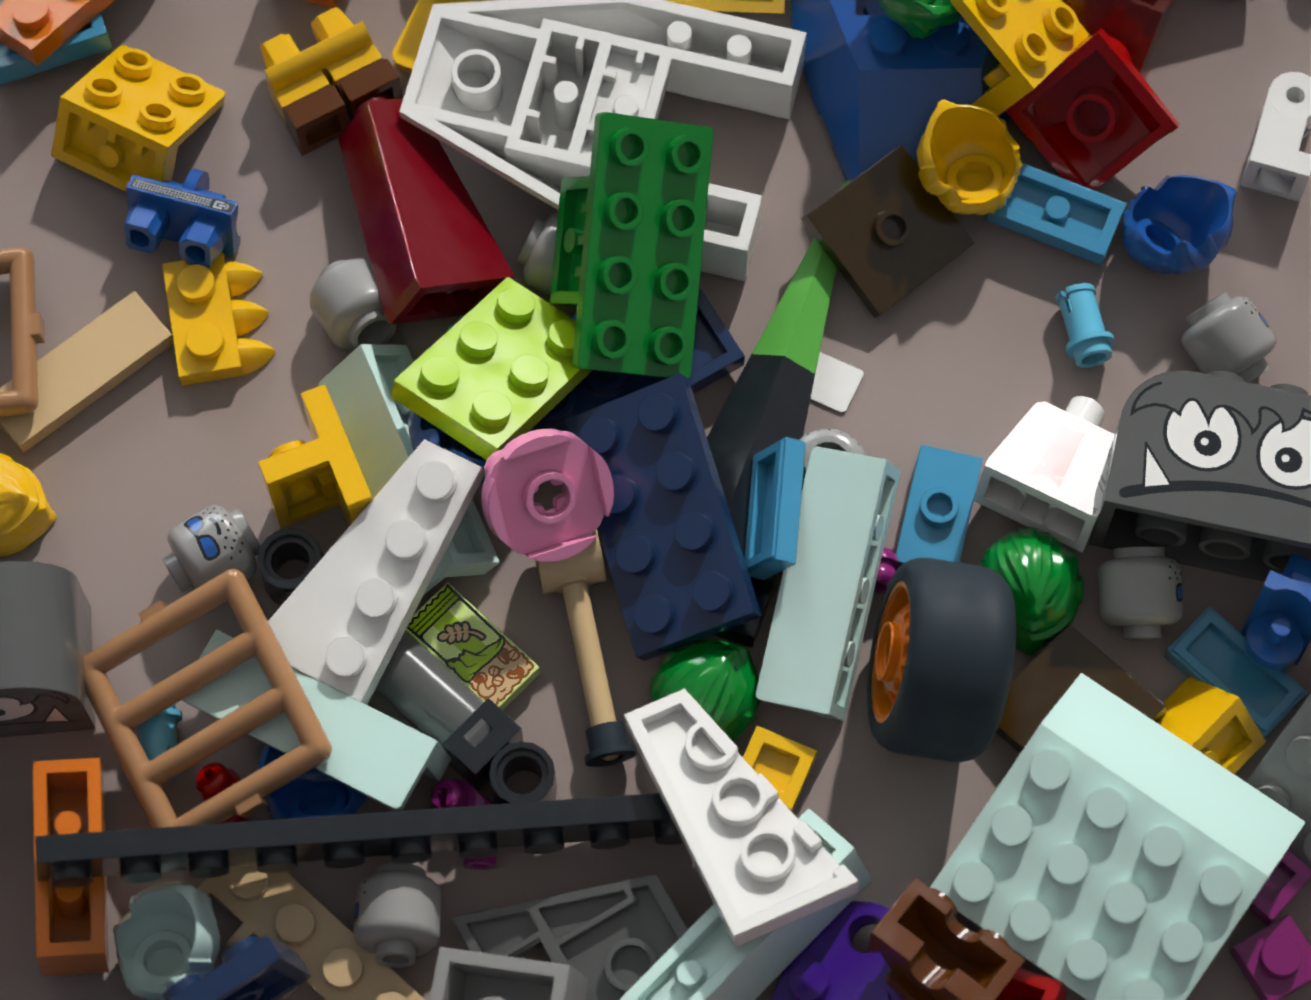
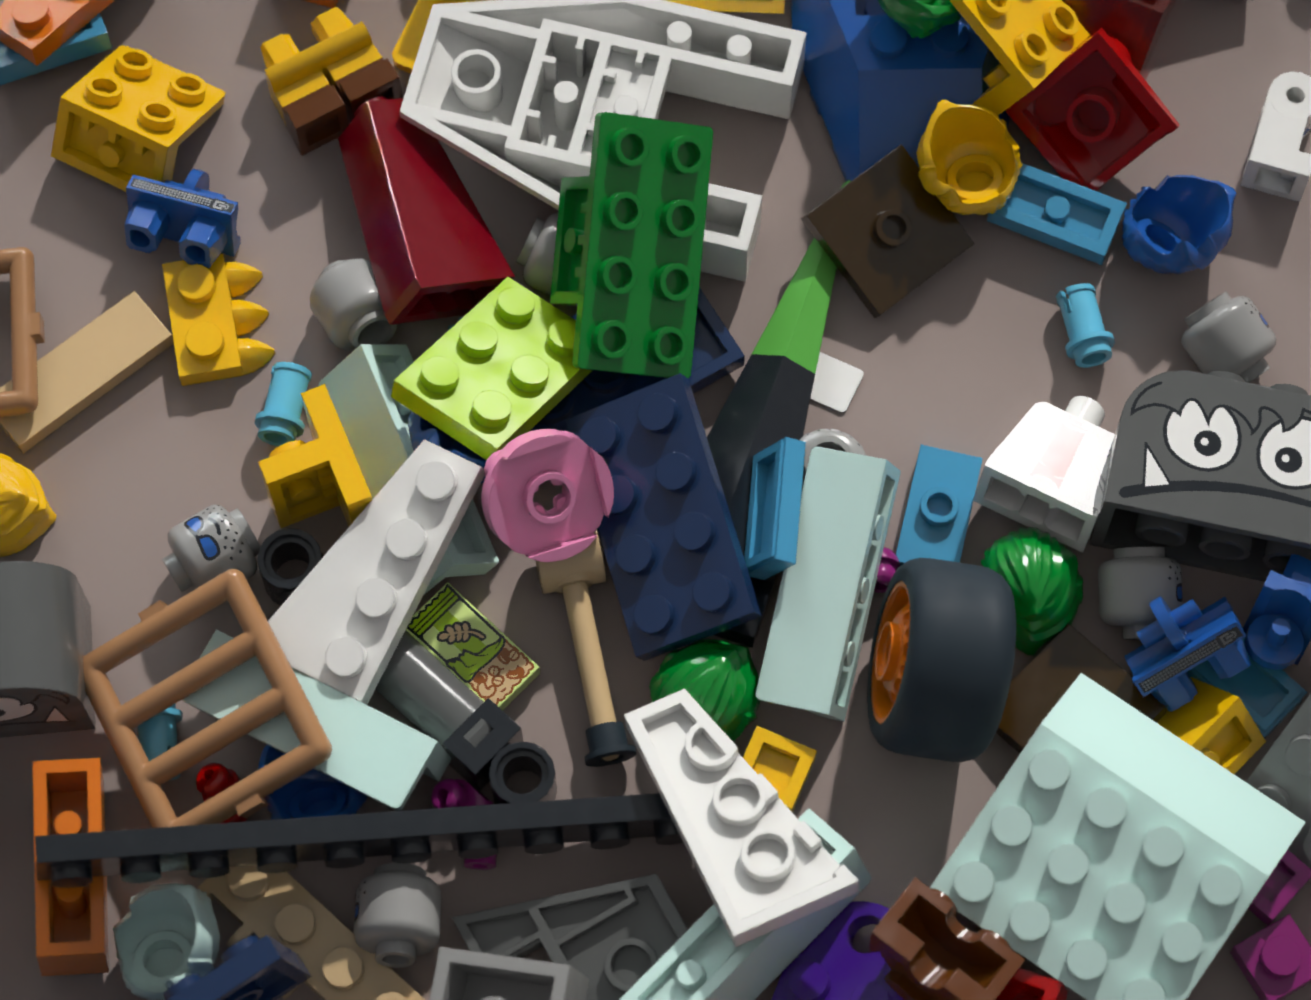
(284, 404): none -> medium azure pin
(1183, 641): none -> blue hips

